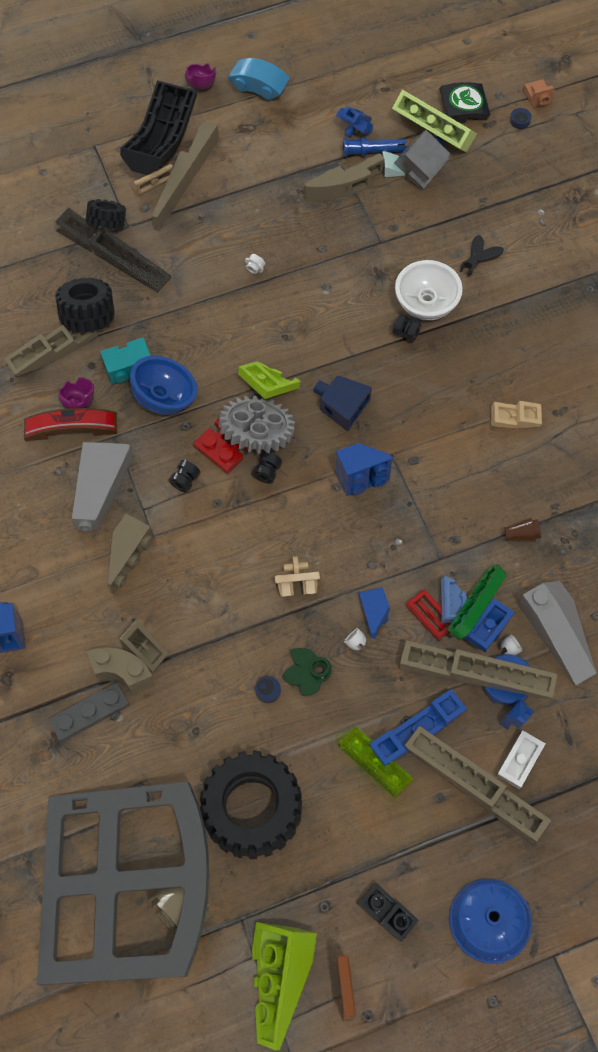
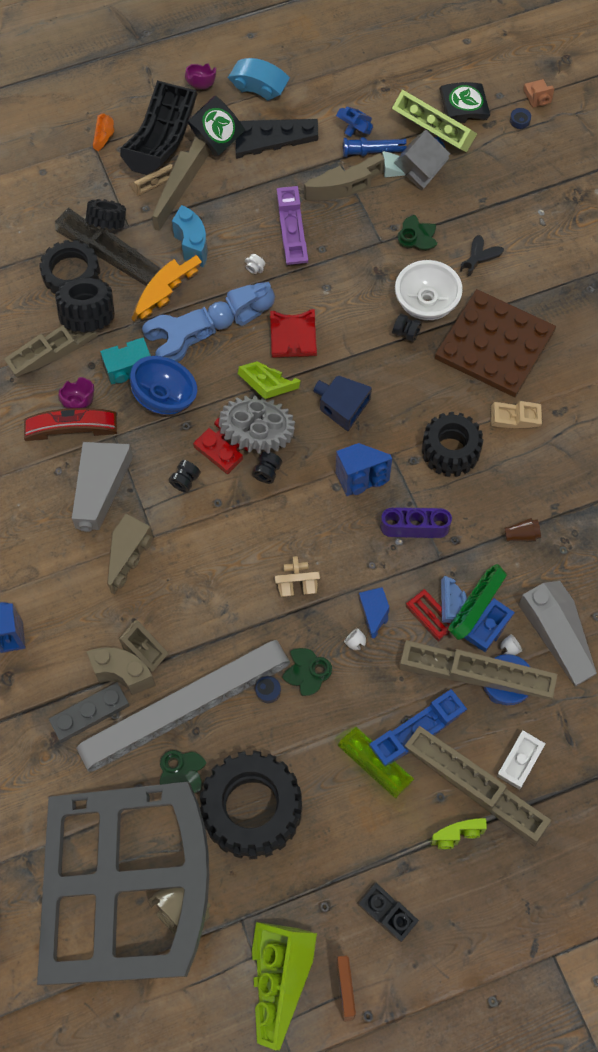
(61, 252): none -> black tyre
(103, 131): none -> orange plate
(162, 284): none -> light orange slope
(182, 706): none -> light grey beam
(185, 771): none -> dark green plate
(192, 234): none -> dark azure brick
(216, 125): none -> slope
(240, 306): none -> medium blue piece
(275, 134): none -> black wing
(291, 225): none -> medium lavender slope
(293, 334): none -> red piece
(419, 234): none -> dark green plate
(425, 516): none -> dark purple beam
(450, 835): none -> lime slope
(456, 428): none -> black tyre
(481, 937): blue hat -> none
(495, 342): none -> reddish brown plate
(517, 715): blue slope -> none

